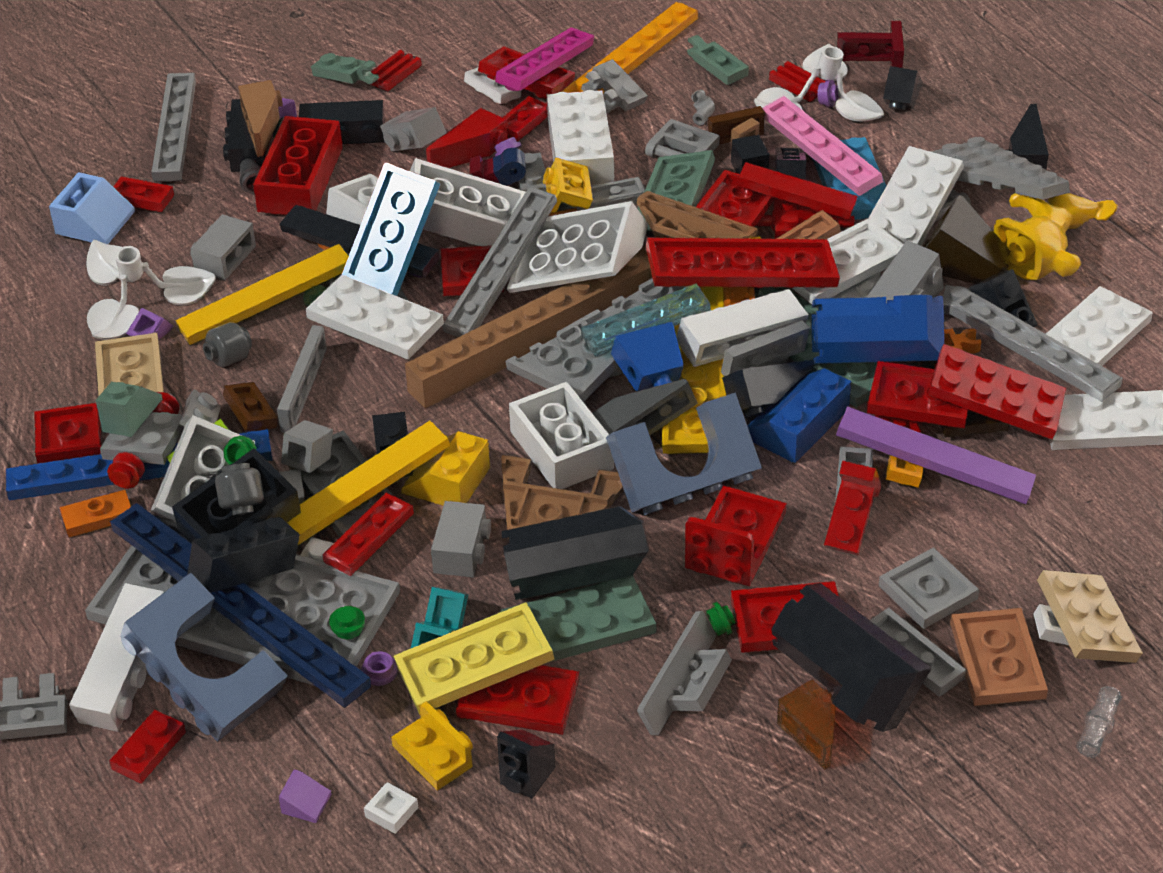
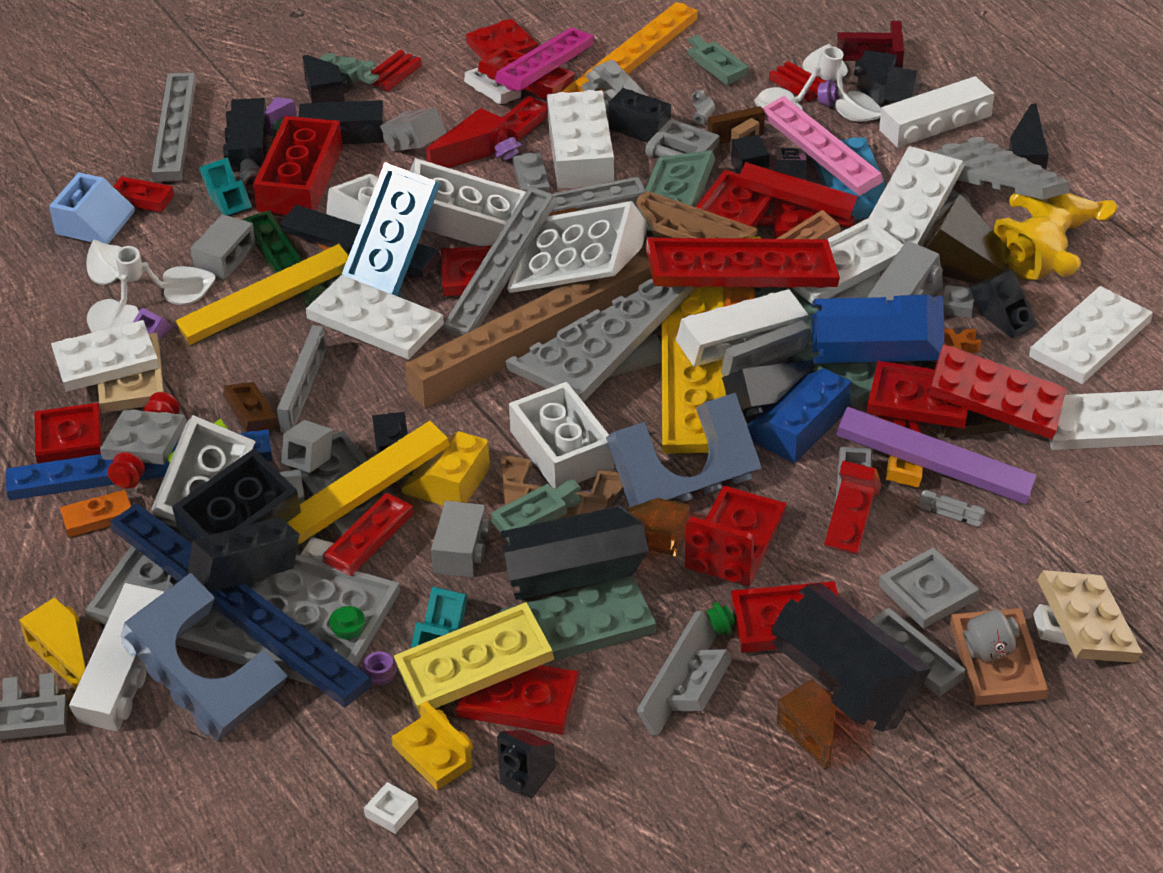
(56, 639): none -> yellow slope
(104, 355): none -> white plate
(125, 407): sand green slope -> none
(147, 746): red plate -> none
(201, 406): light grey plate -> none
(223, 188): none -> teal slope
(227, 344): dark grey head -> none
(237, 448): green plate -> none
(239, 488): dark grey head -> none
(261, 112): medium nougat slope -> none
(272, 242): none -> dark green tile
(303, 797): medium lavender slope -> none
(324, 80): none -> black slope
(501, 169): dark blue leg -> none
(505, 33): none -> red plate
(537, 506): none -> sand green plate
(569, 183): yellow bracket -> none
(637, 114): none -> black brick
(649, 356): blue torso -> none
(653, 406): dark grey slope -> none
(663, 524): none -> clear orange slope
(666, 309): clear light blue plate -> none
(873, 74): none -> black slope
(936, 111): none -> white brick
(951, 508): none -> light grey axle
(991, 636): none -> light grey head
(1036, 346): light grey tile -> none
(1099, 721): clear pin -> none

